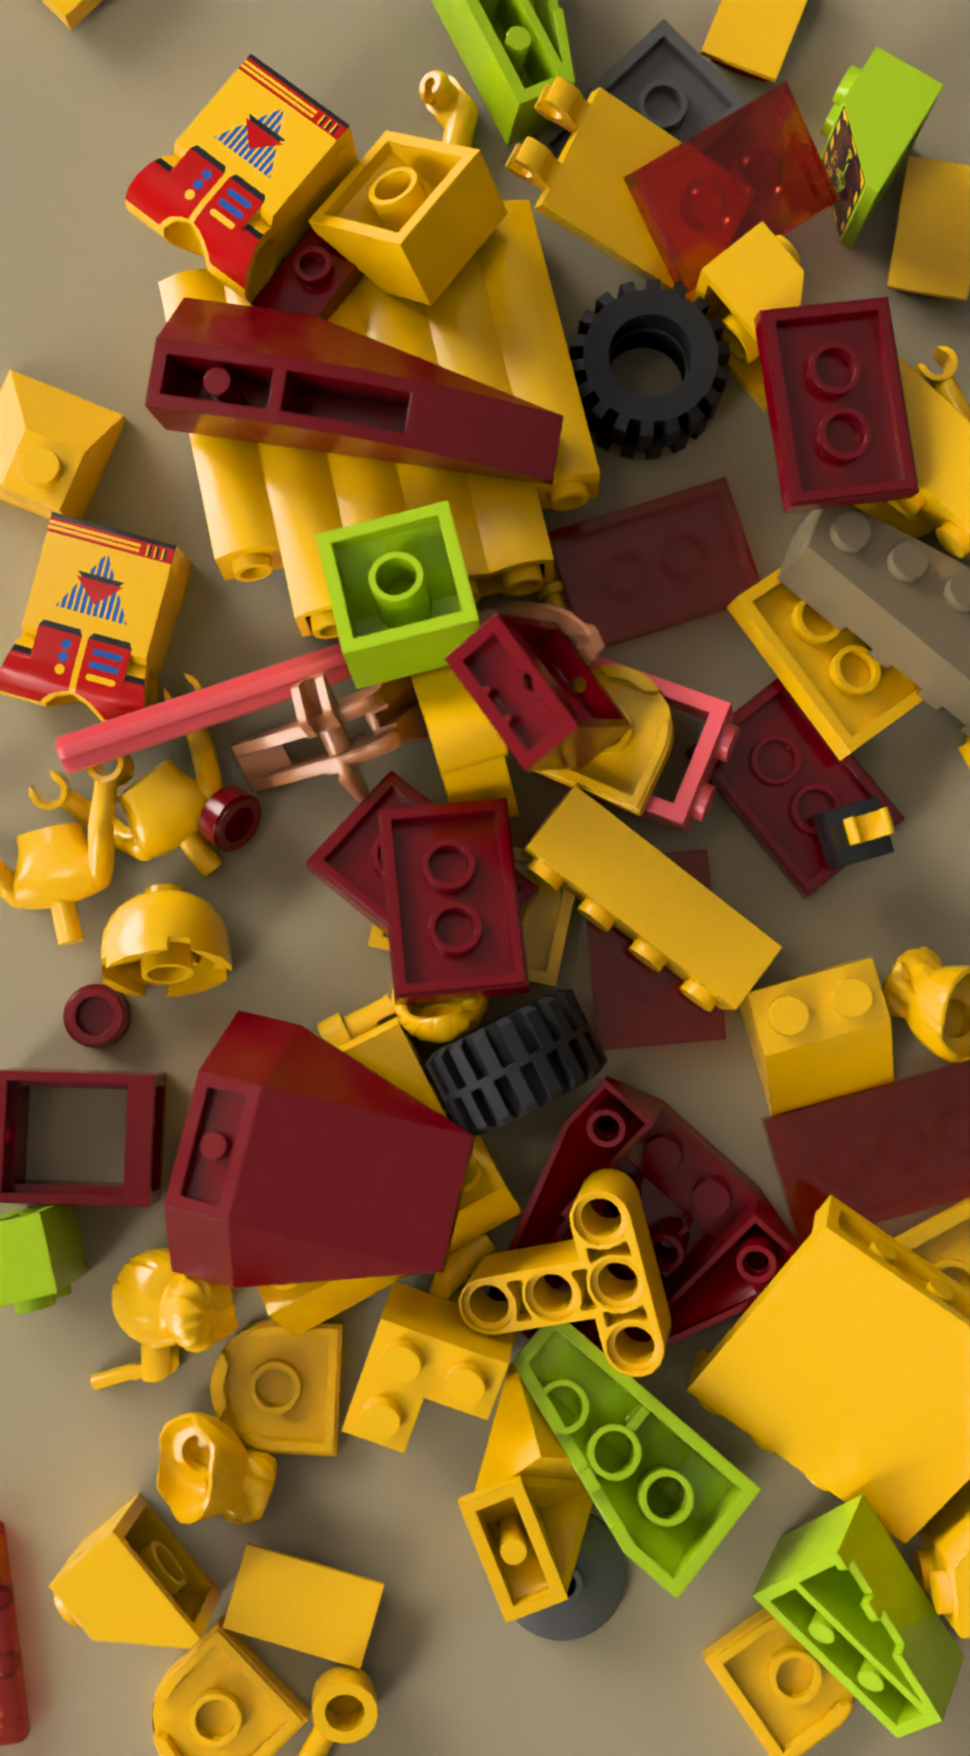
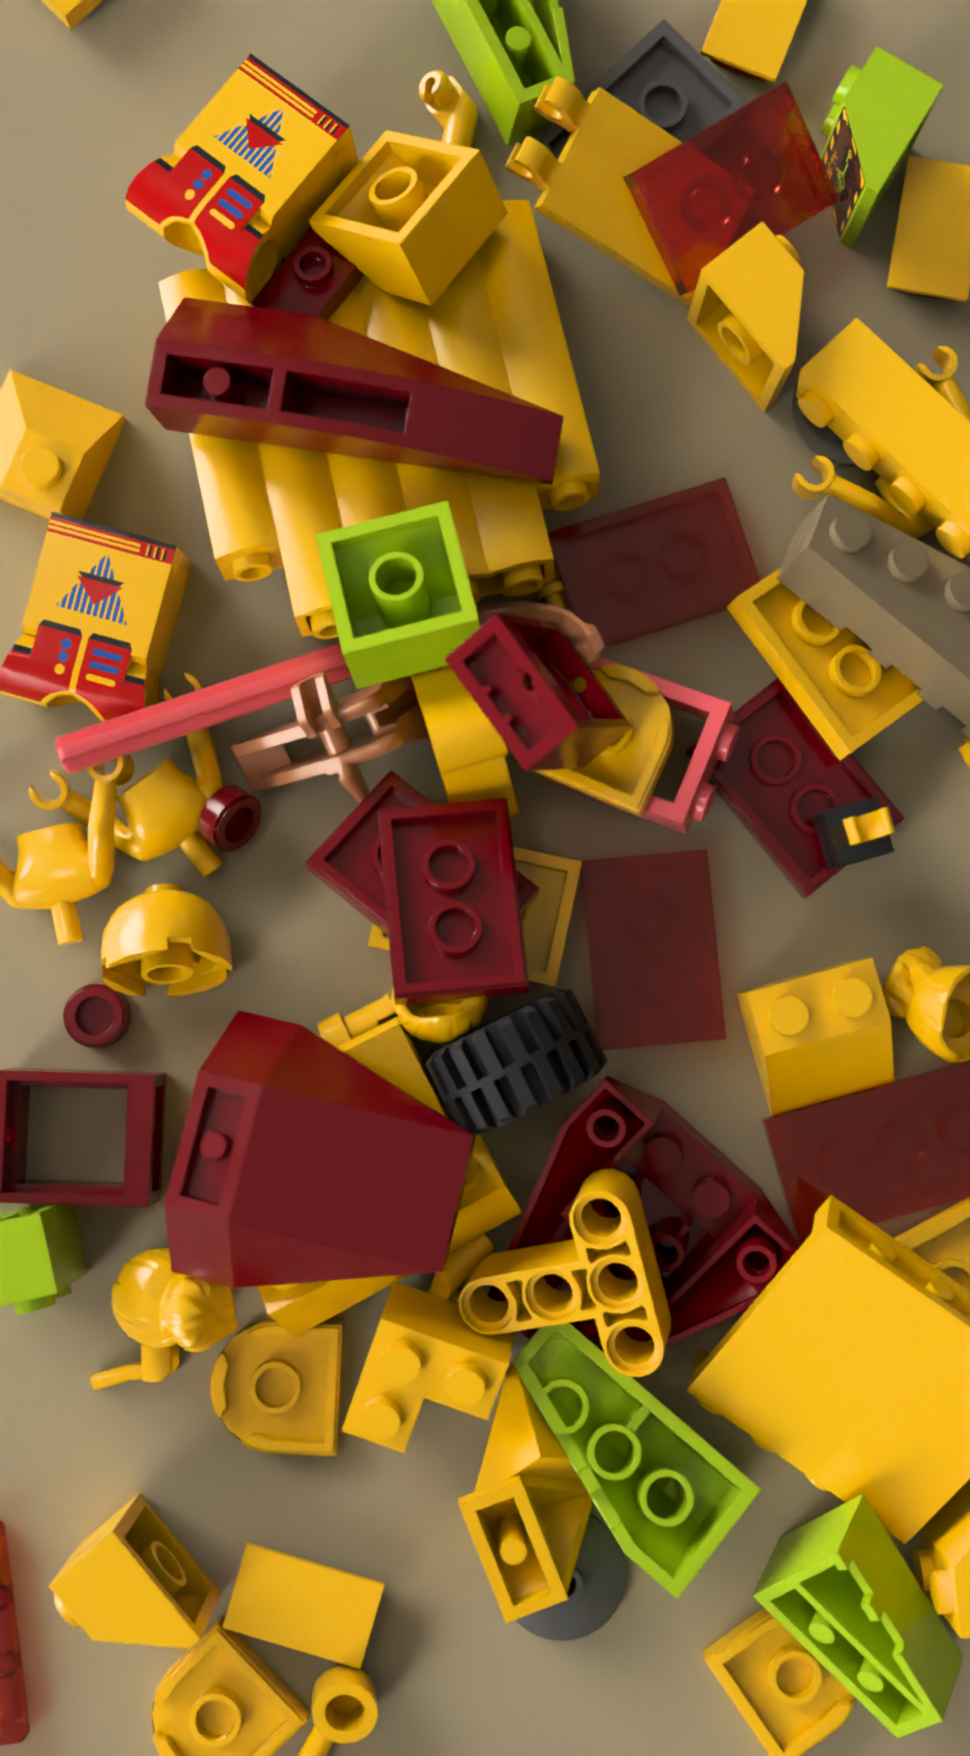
(211, 1472): yellow hair -> none
(650, 901): yellow brick -> none
(657, 322): black tyre -> none
(836, 404): dark red tile -> none

